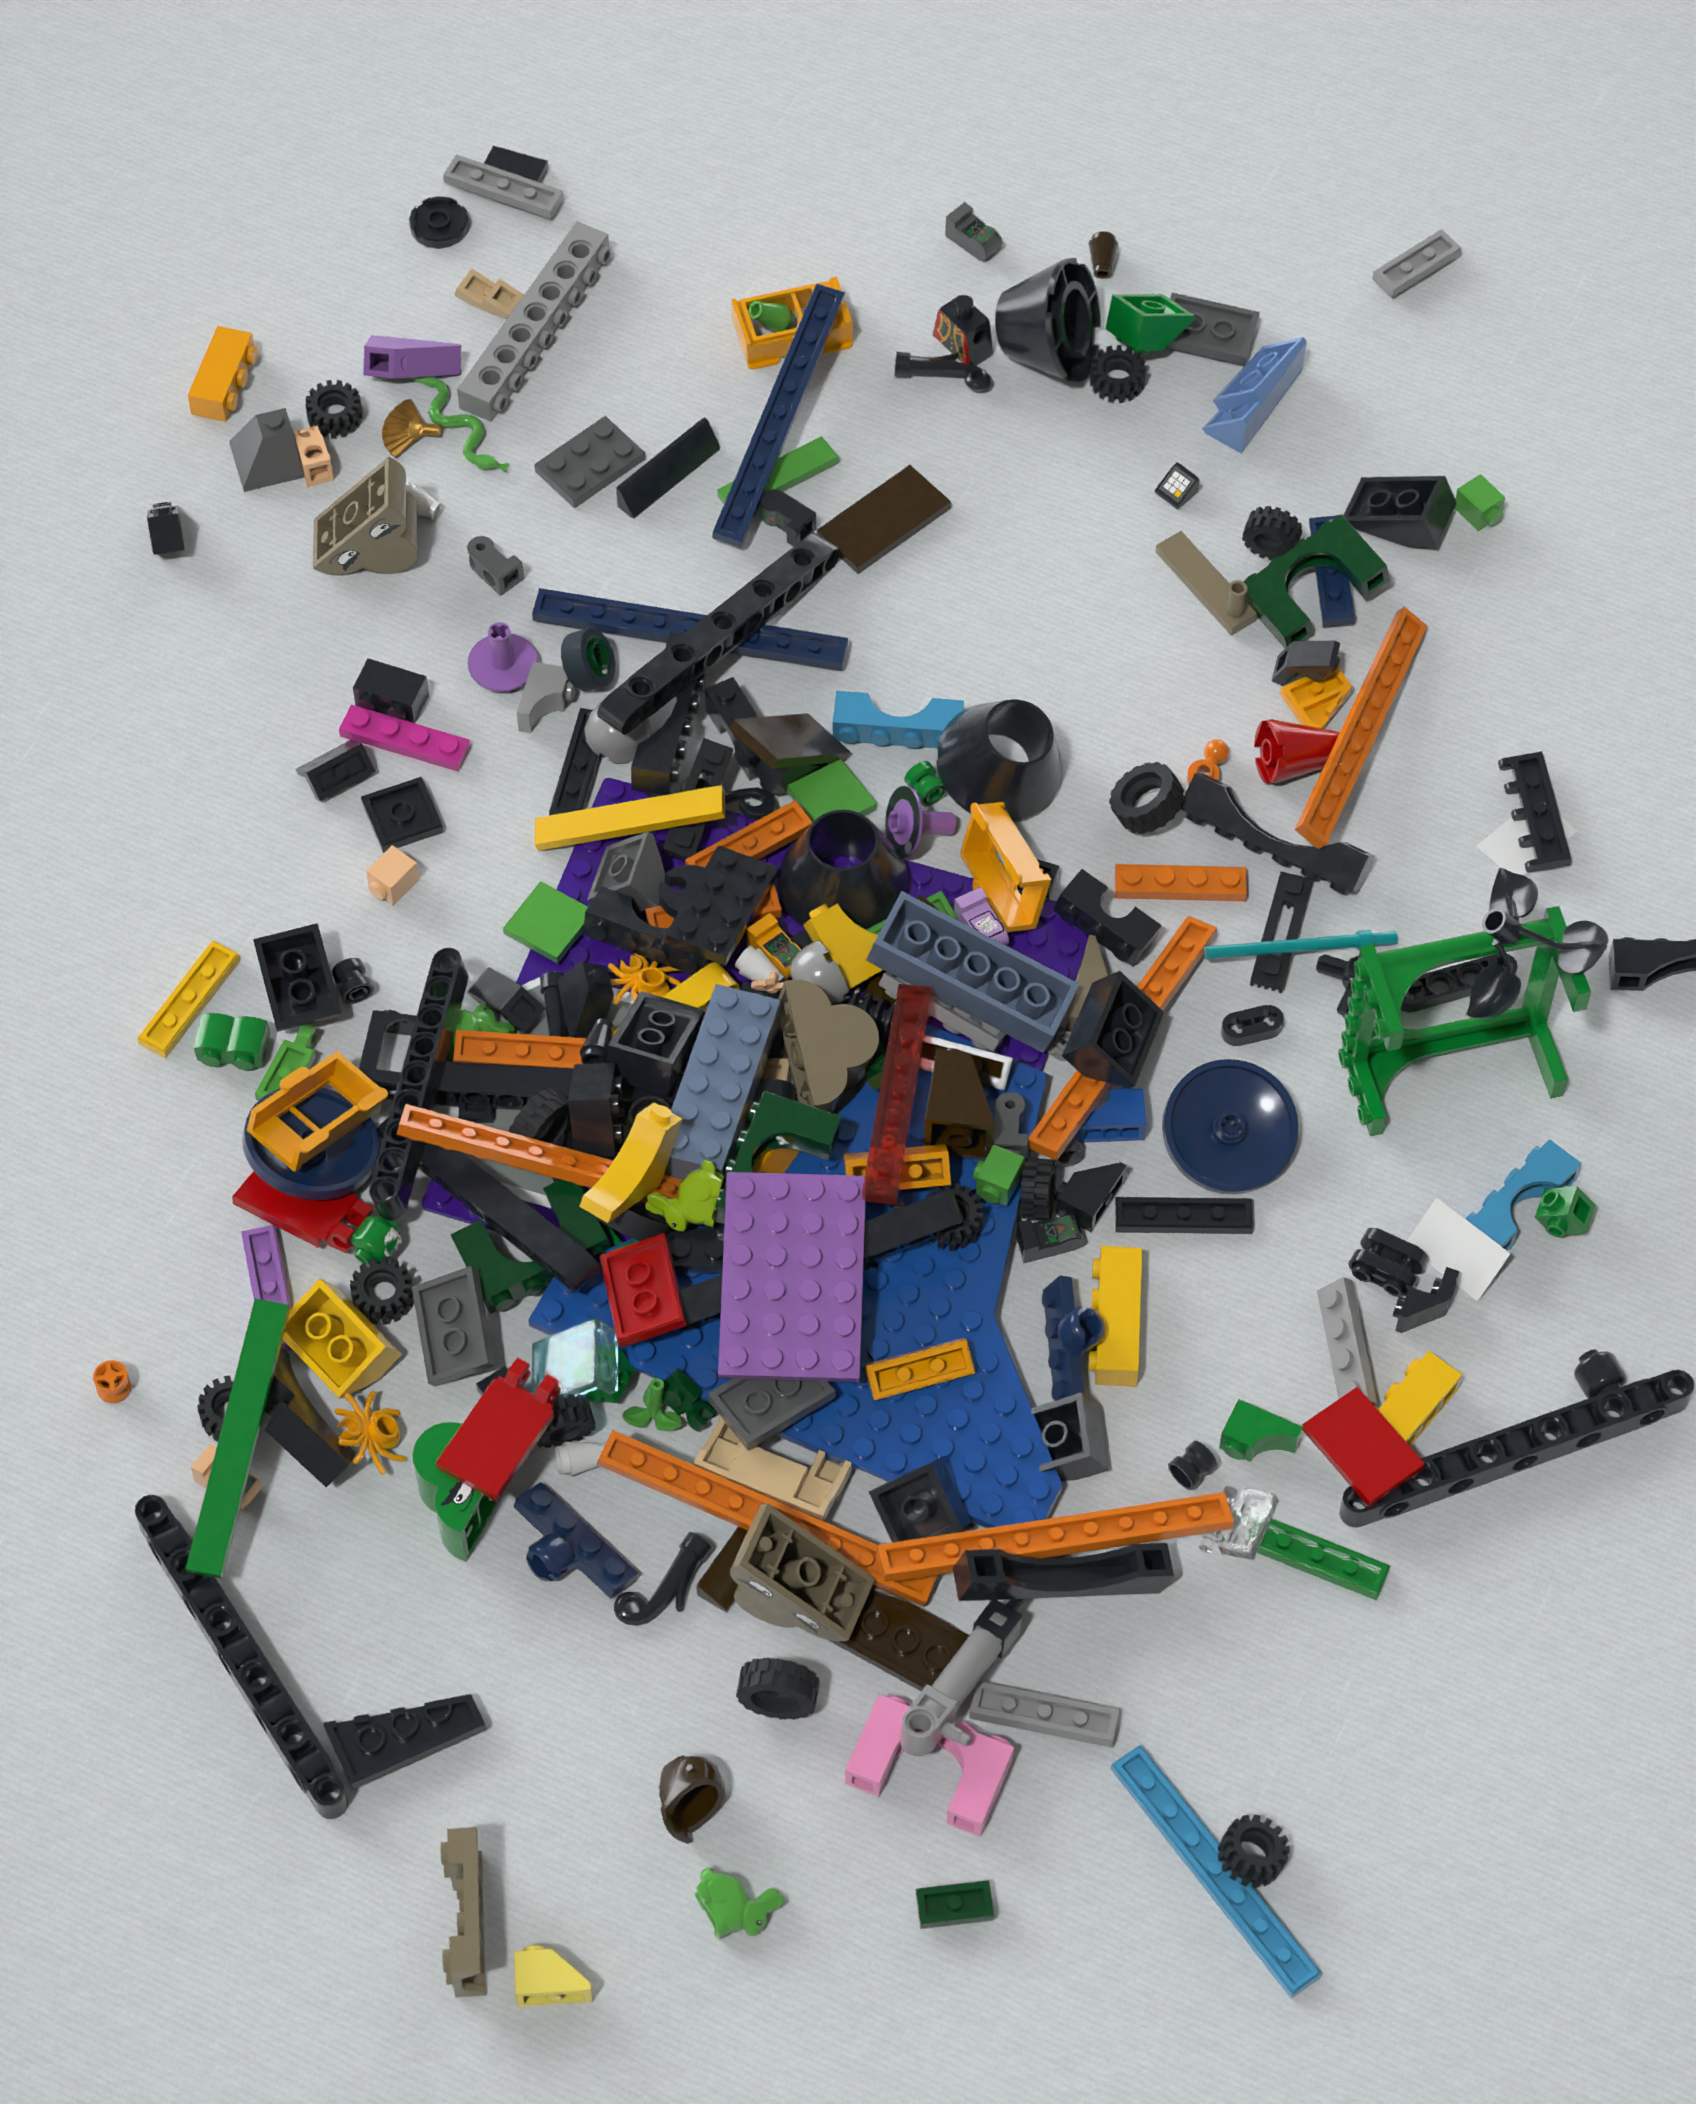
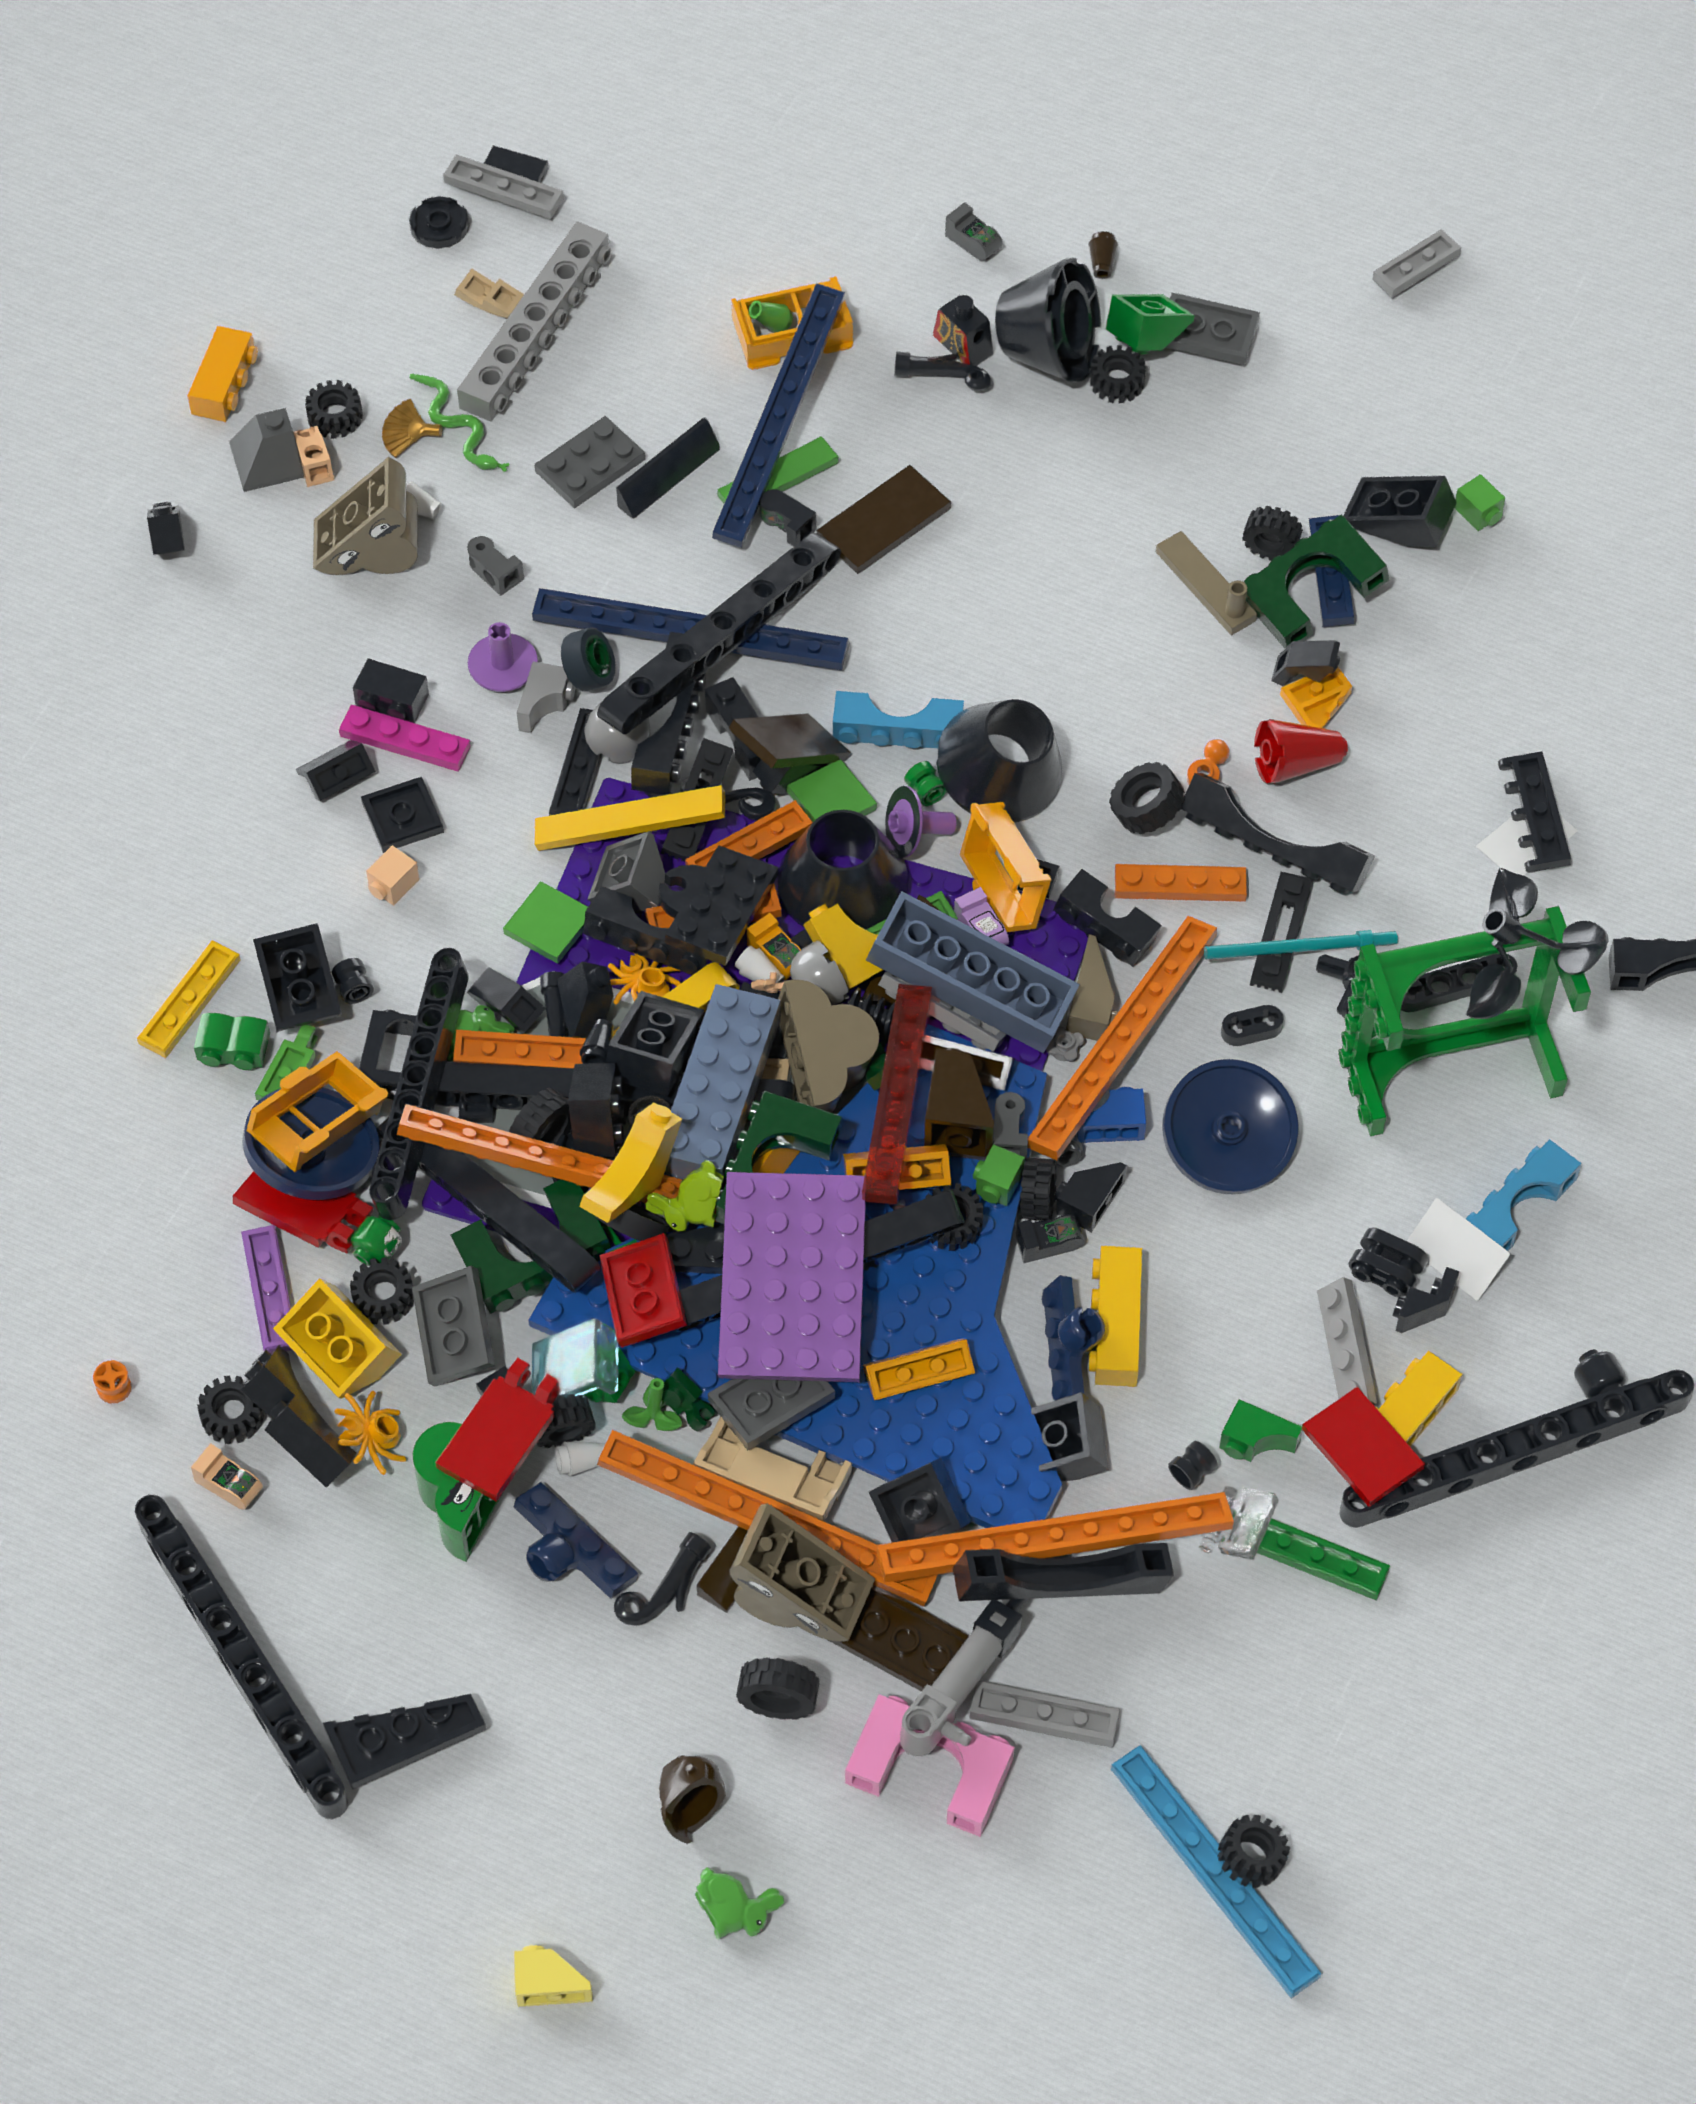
(238, 1439): green tile -> none
(410, 358): medium lavender slope -> none
(465, 1957): dark tan piece -> none
(954, 1904): dark green plate -> none
(1113, 1031): black slope -> none
(1178, 486): slope -> none
(1183, 1215): black tile -> none
(1255, 393): medium blue slope -> none
(1360, 728): orange plate -> none
(1565, 1211): green brick -> none

